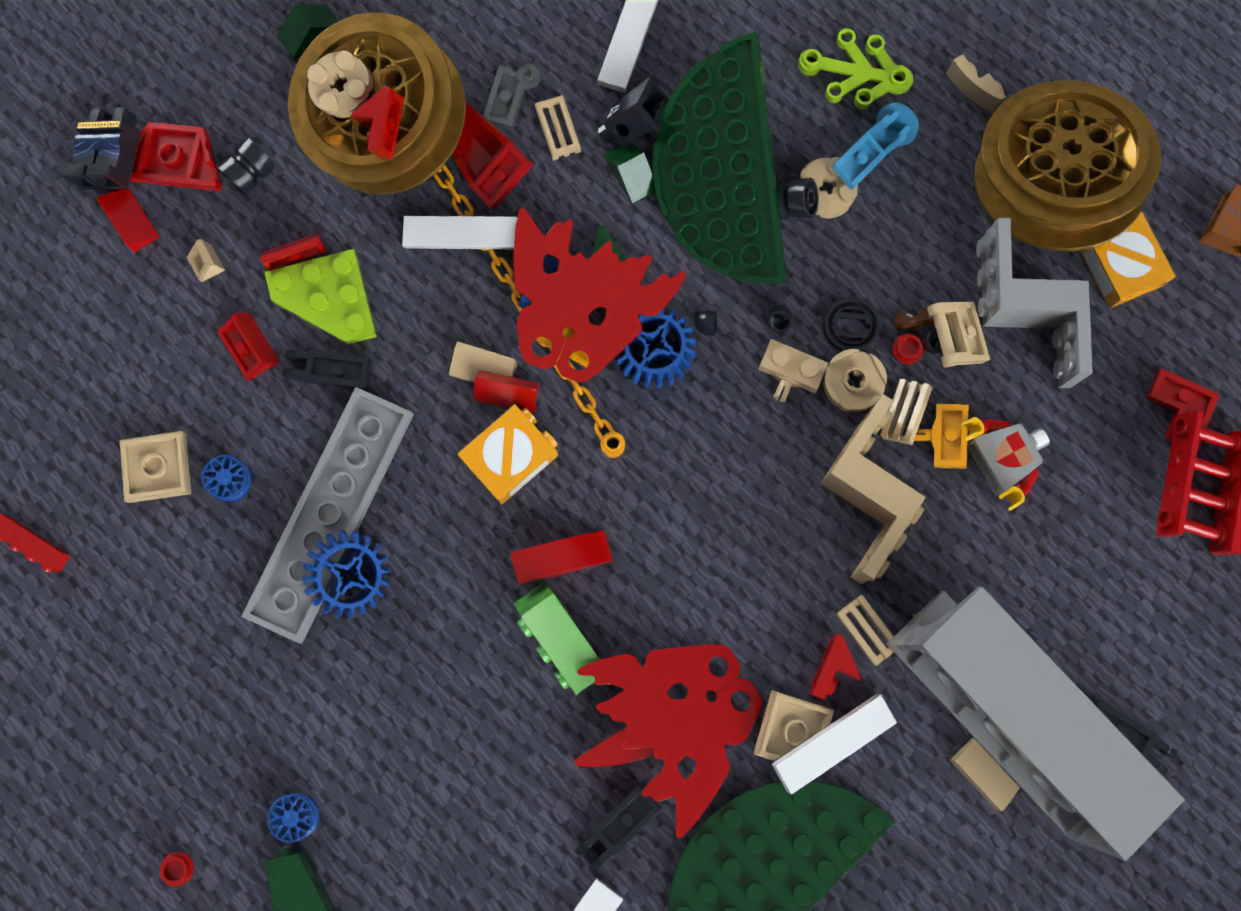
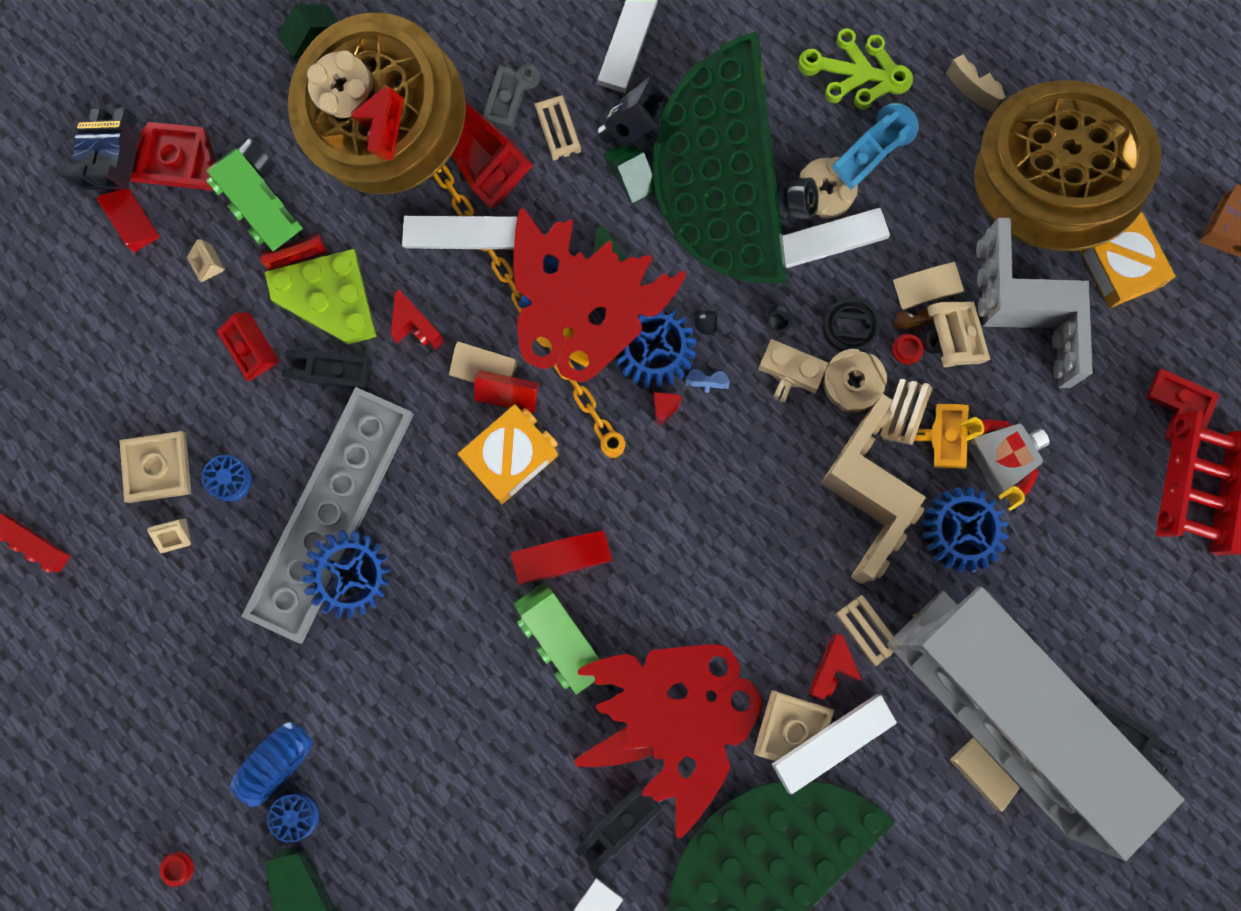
(170, 535): none -> tan slope
(252, 200): none -> bright green wedge
(271, 764): none -> blue gear
(408, 317): none -> red slope
(665, 405): none -> red slope
(699, 379): none -> medium blue piece
(835, 237): none -> white tile
(928, 285): none -> tan slope
(975, 539): none -> blue gear

